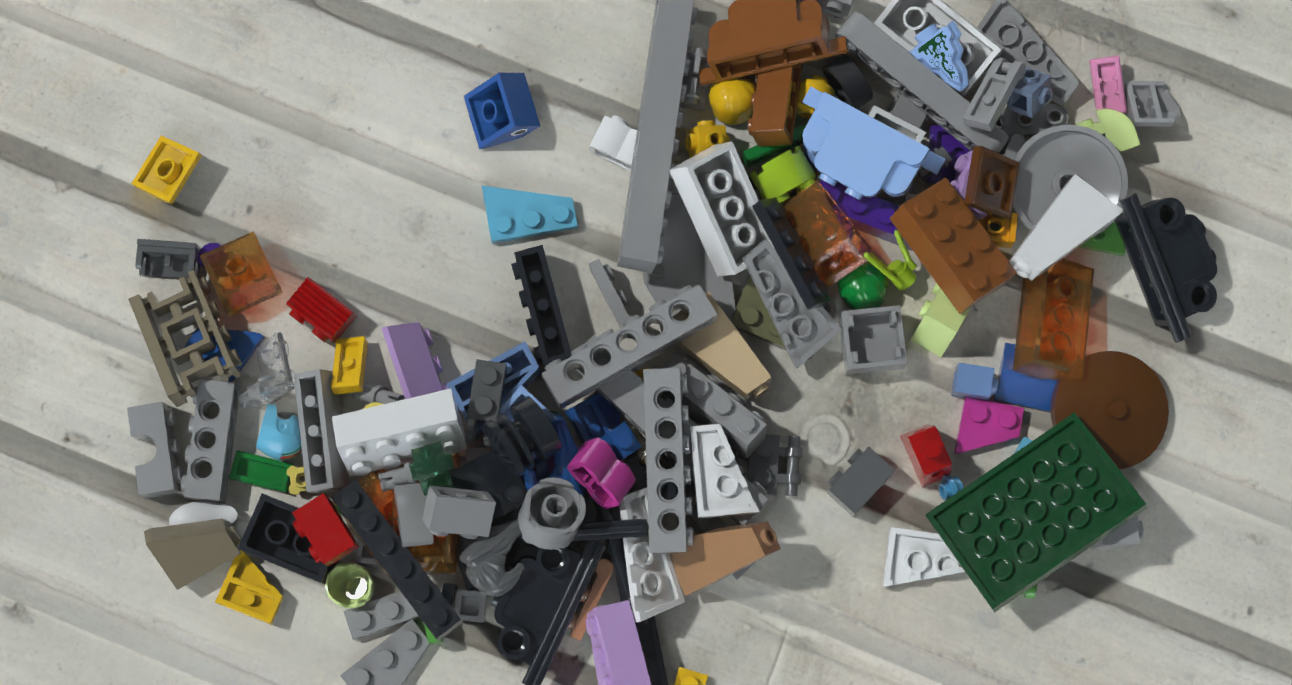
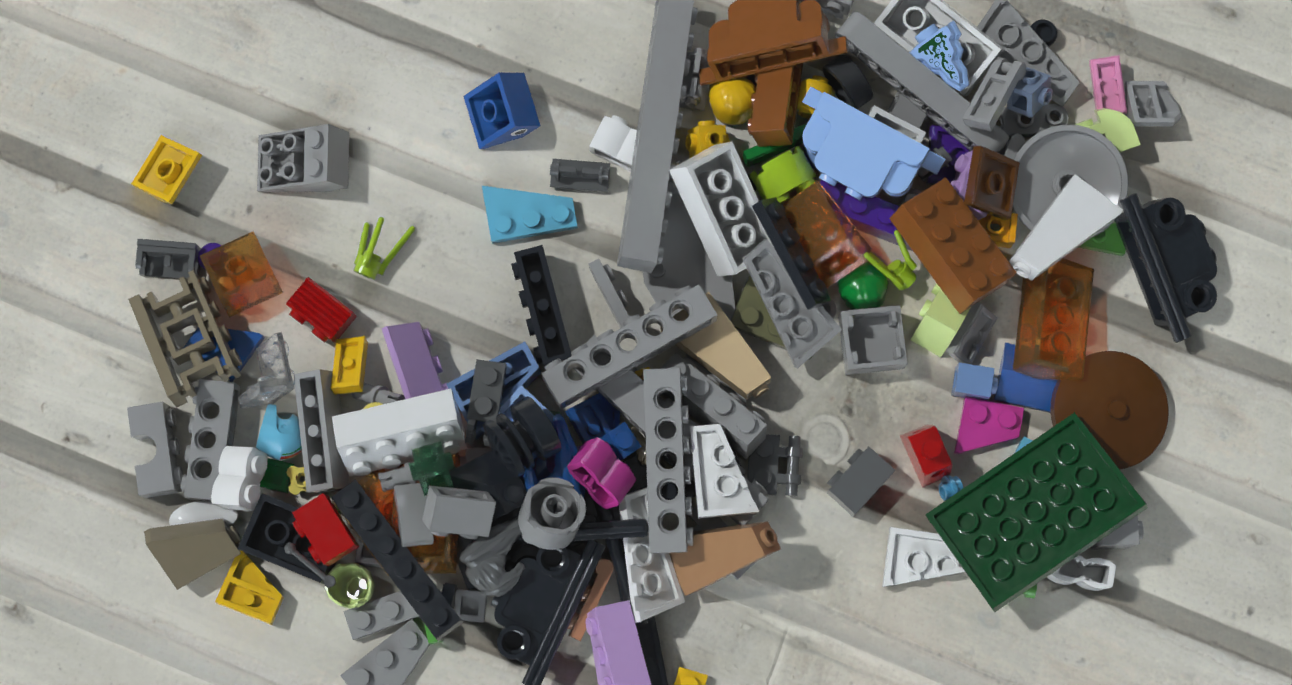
(239, 478): none -> white brick
(304, 160): none -> light grey slope
(329, 581): none -> dark grey hinge
(366, 261): none -> lime plant
(579, 175): none -> dark grey hinge
(971, 334): none -> light grey plate
(1046, 31): none -> black plate
(1089, 574): none -> white brick

